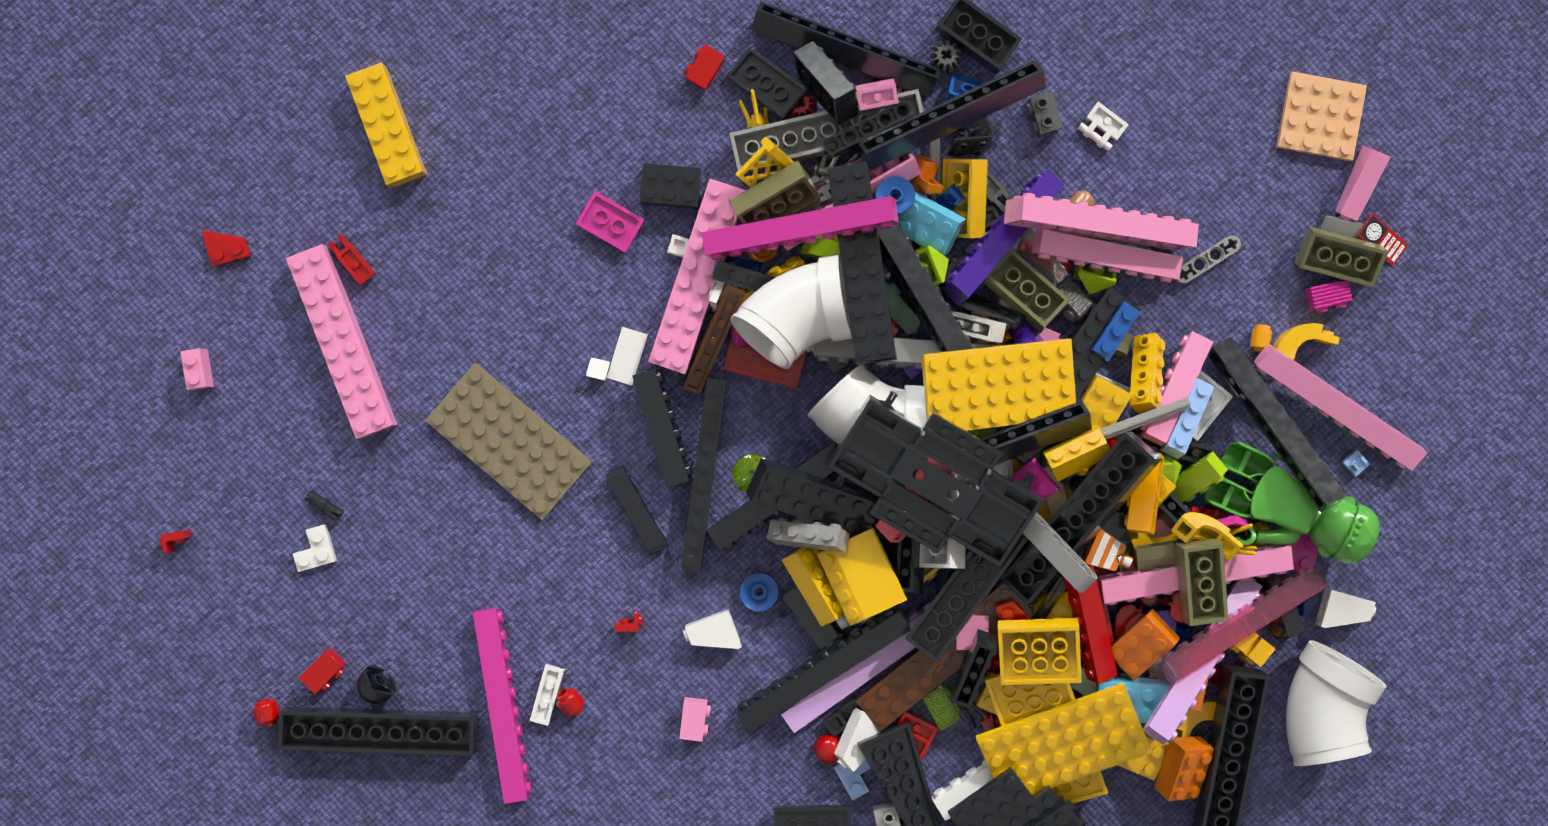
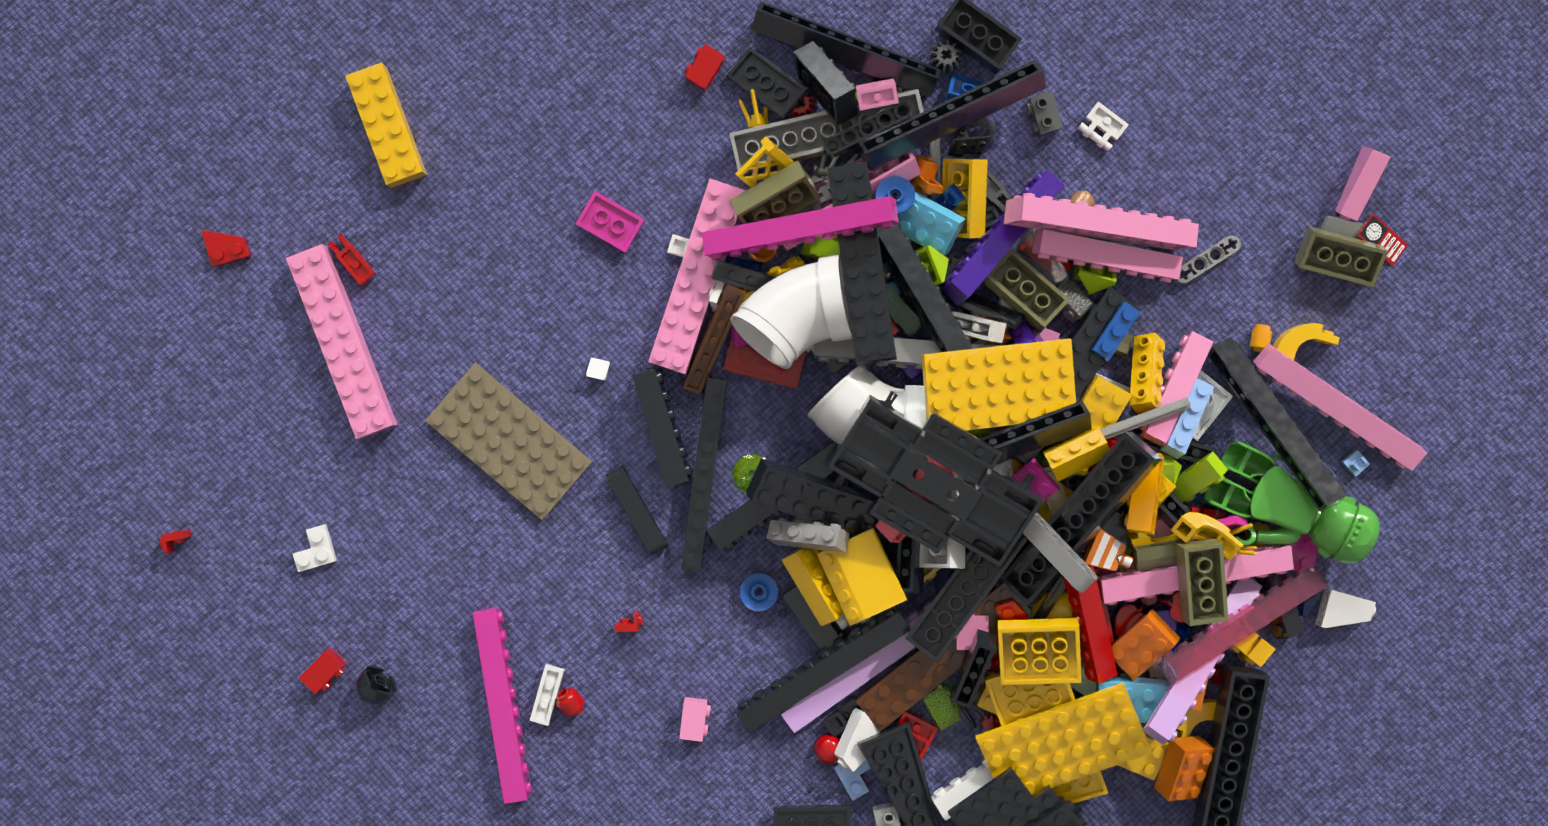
(197, 369): bright pink brick -> none
(266, 712): red head -> none
(324, 505): black pin -> none
(378, 731): black brick -> none
(627, 356): white sticker -> none
(670, 186): black brick -> none
(713, 631): white slope -> none
(1321, 116): light nougat plate -> none
(1328, 295): dark pink brick -> none
(1329, 707): white cylinder -> none

